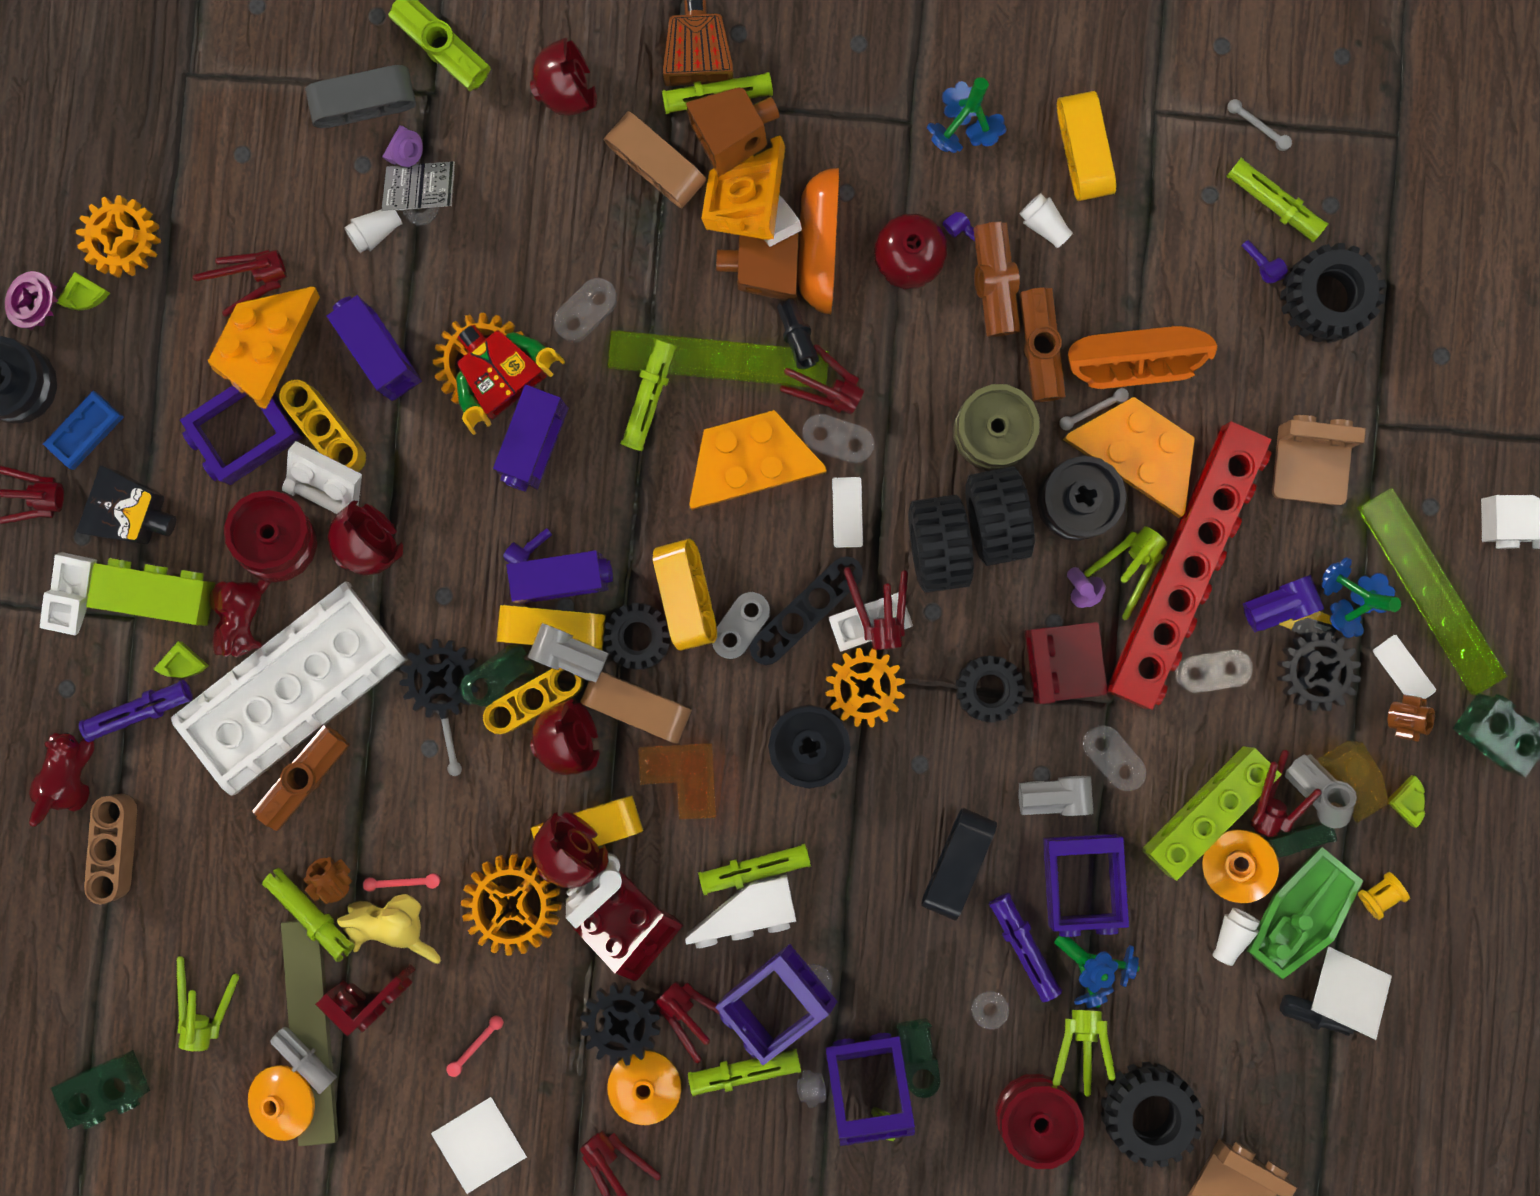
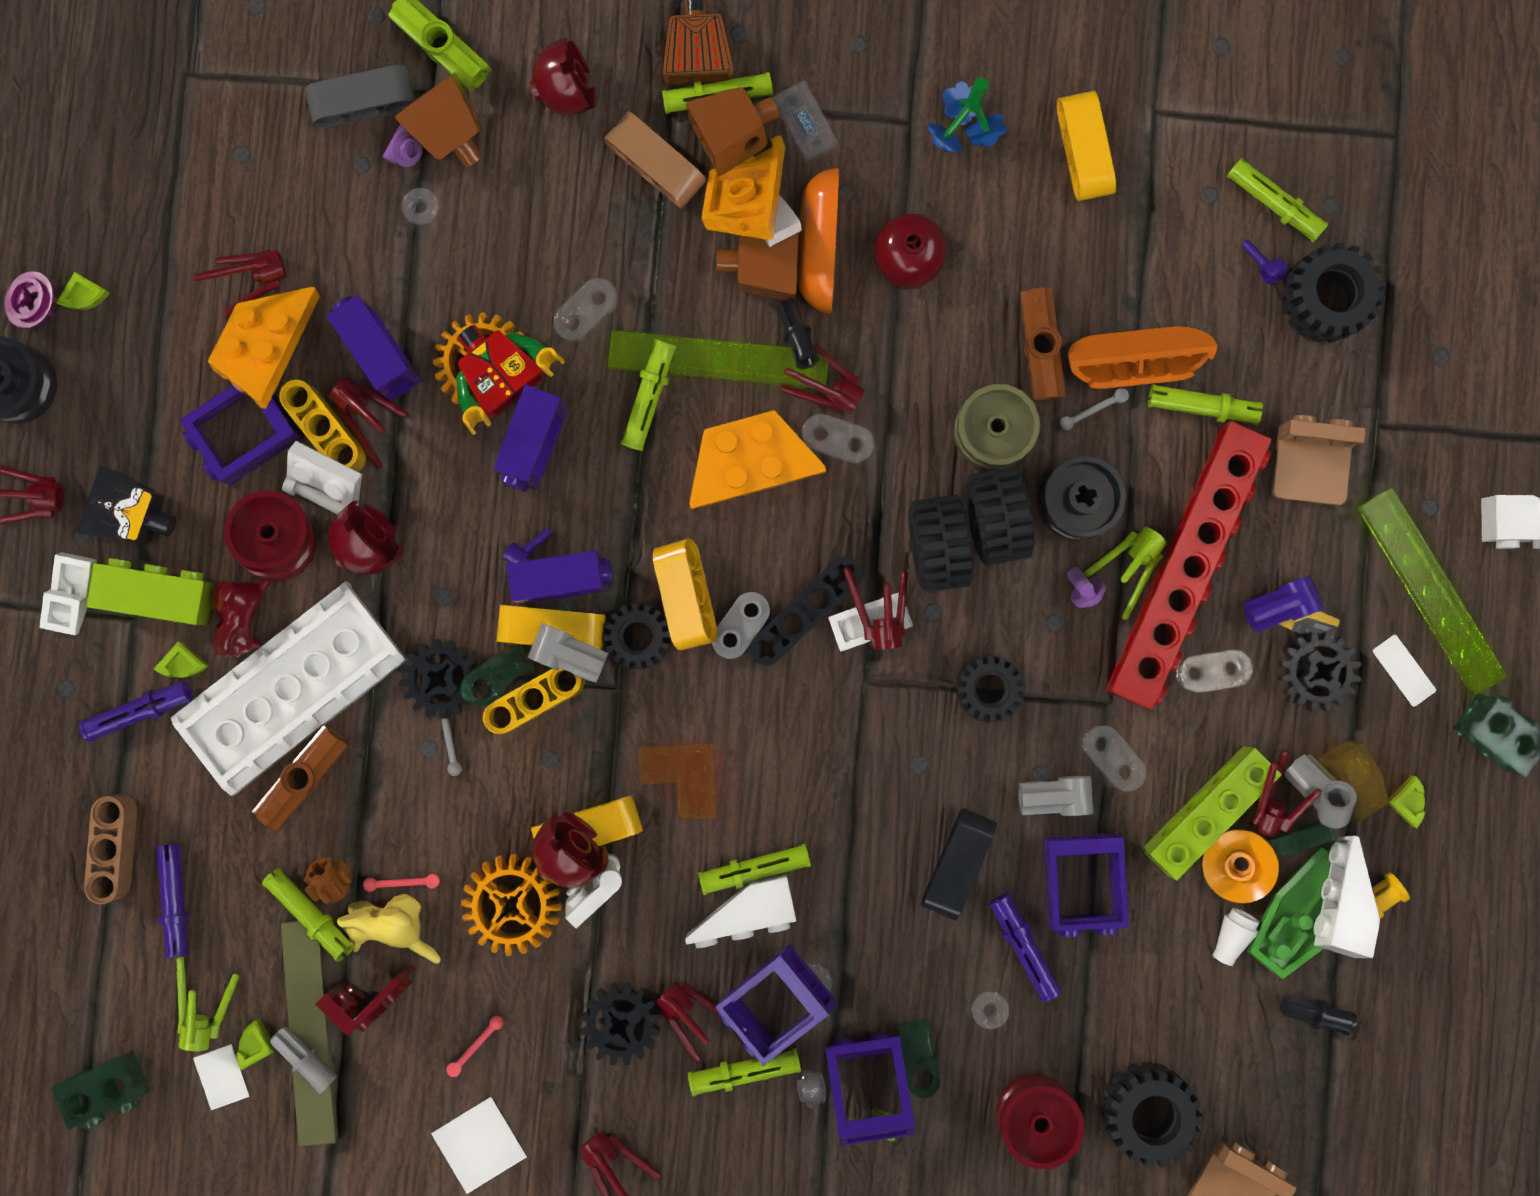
(59, 781): dark red animal -> none
(83, 430): blue plate -> none
(126, 249): light orange gear -> none
(172, 901): none -> dark purple pin
(221, 1077): none -> white sticker
(254, 1044): none -> lime tile
(292, 1099): light orange dish -> none
(352, 399): none -> dark red plant
(372, 228): white cone -> none
(418, 186): light grey sticker -> none
(444, 121): none -> dark orange torso
(564, 739): dark red cylinder -> none
(629, 930): dark red bracket -> none
(636, 707): medium nougat beam -> none
(656, 1073): light orange dish -> none
(805, 121): none -> clear tile
(818, 766): black wheel -> none
(847, 512): white sticker -> none
(874, 673): light orange gear -> none
(957, 223): dark purple hand -> none
(996, 279): dark orange piece -> none
(1046, 220): white cone -> none
(1066, 662): dark red bracket -> none
(1086, 1028): lime plant -> none
(1098, 971): blue plant -> none
(1143, 449): light orange wing -> none
(1219, 407): none -> lime pin
(1282, 142): light grey hinge -> none
(1348, 911): none -> white slope
(1351, 993): white sticker -> none
(1370, 593): blue plant -> none
(1411, 717): dark orange gear -> none

